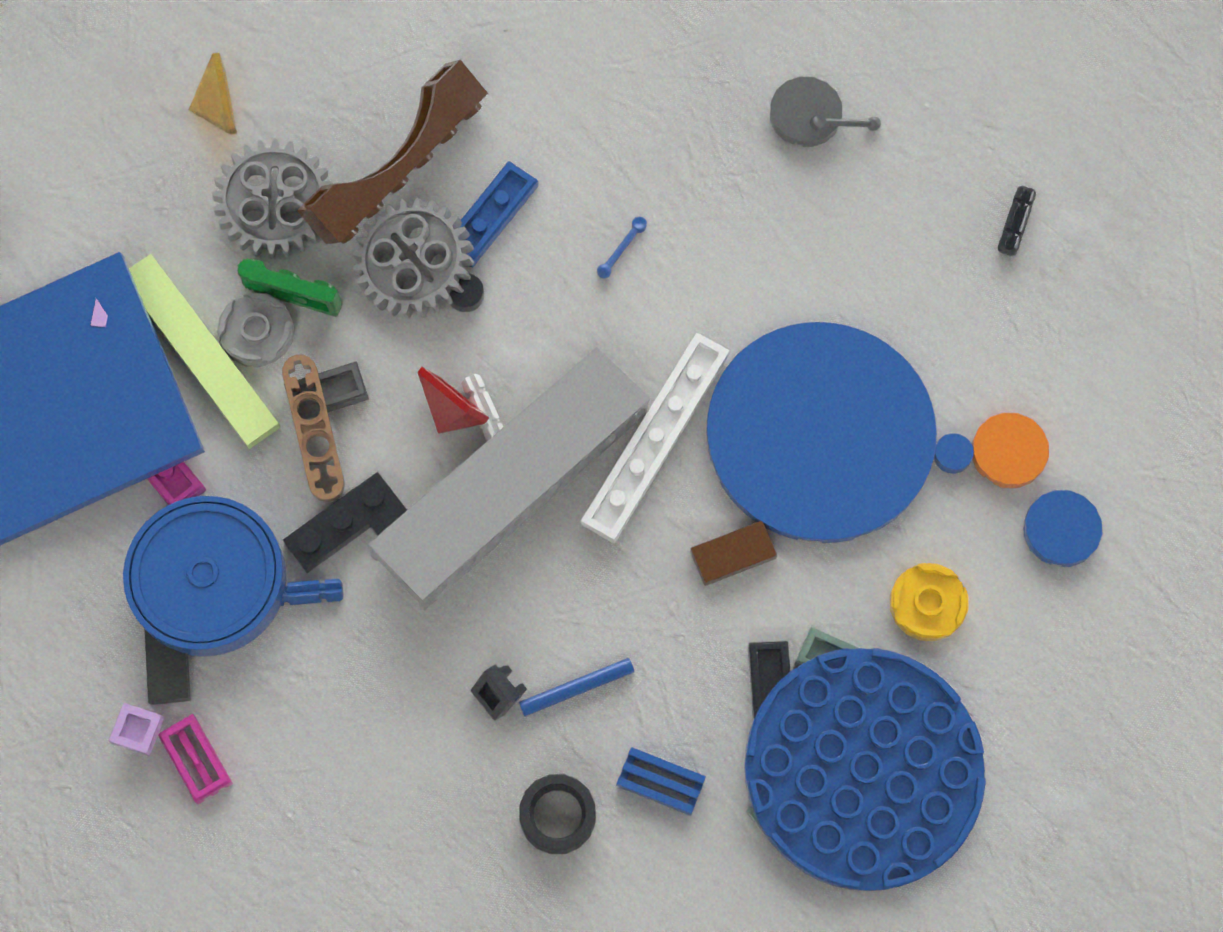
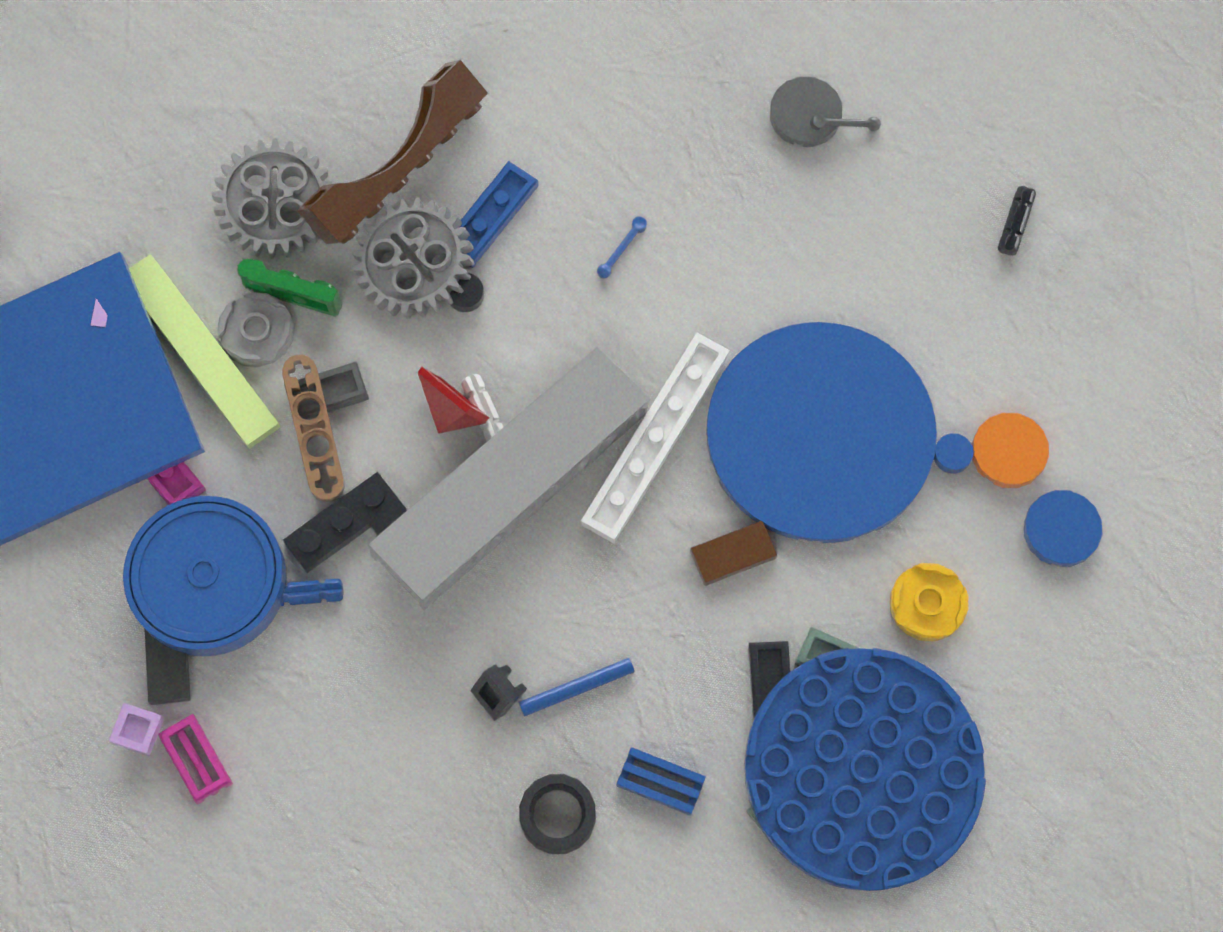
(213, 97): clear yellow slope -> none

